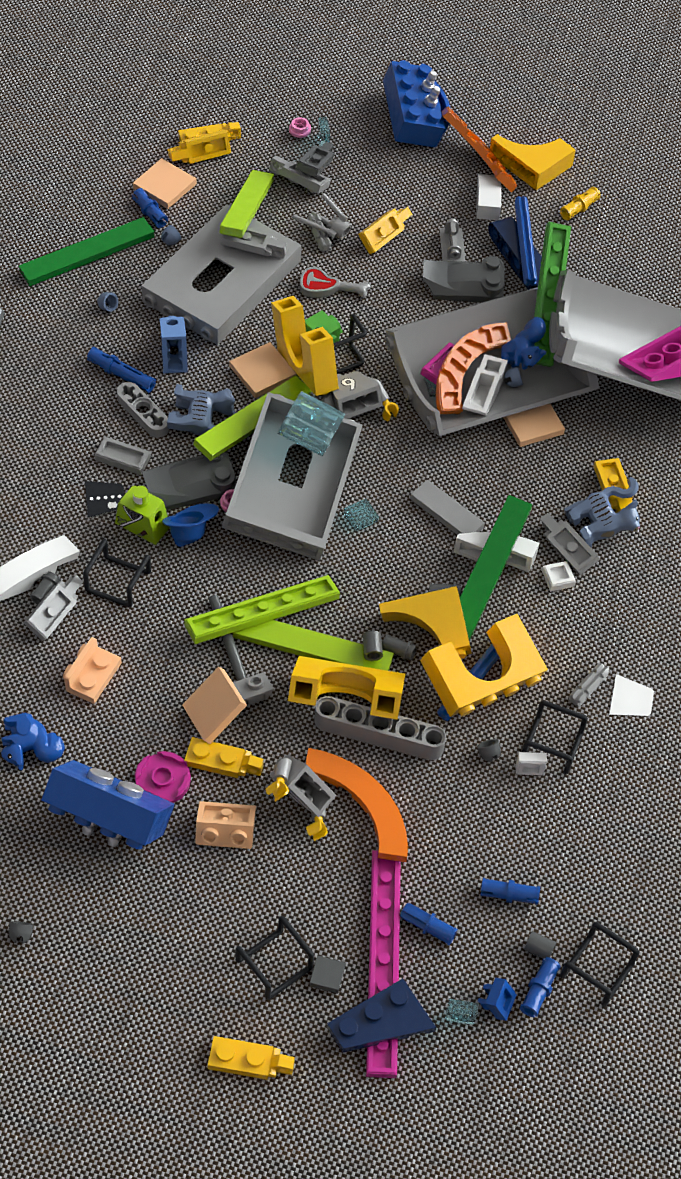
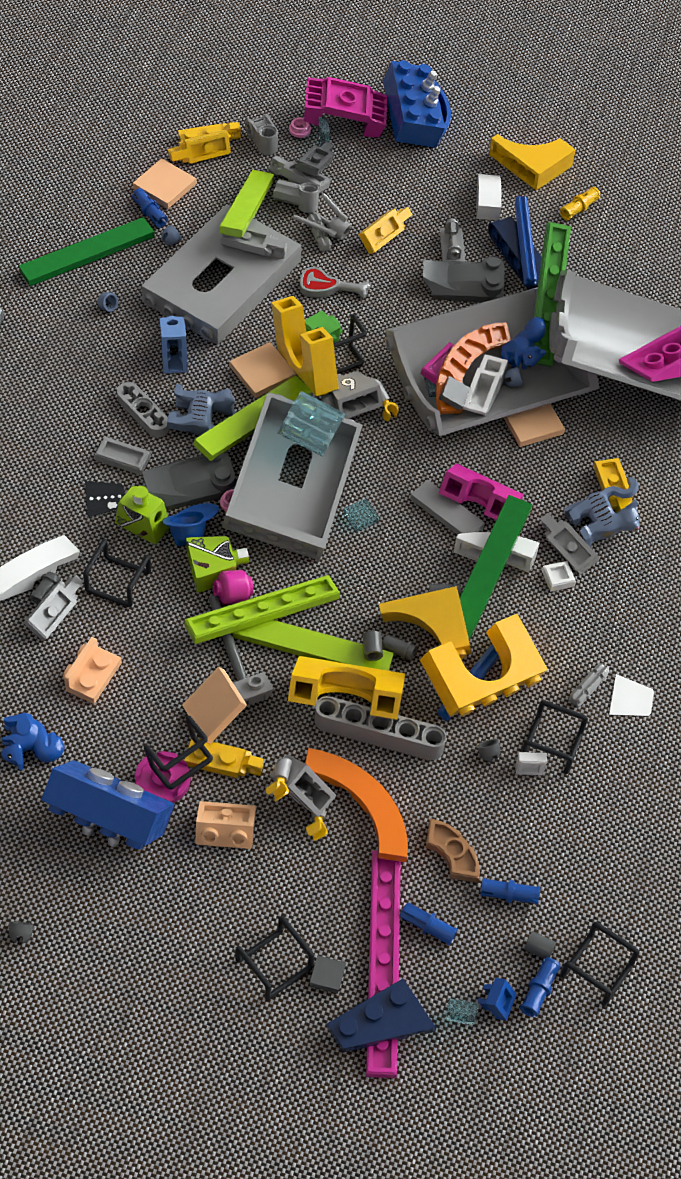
(113, 365): blue pin -> none
(152, 757): none -> black piece
(210, 557): none -> lime torso
(233, 587): none -> dark pink head
(248, 1059): yellow hinge -> none
(263, 134): none -> light grey piece
(303, 195): none -> light grey piece
(346, 101): none -> dark pink plate
(454, 393): none -> tile
(454, 849): none -> medium nougat tile
(466, 485): none -> dark pink arch
(481, 148): orange tile -> none

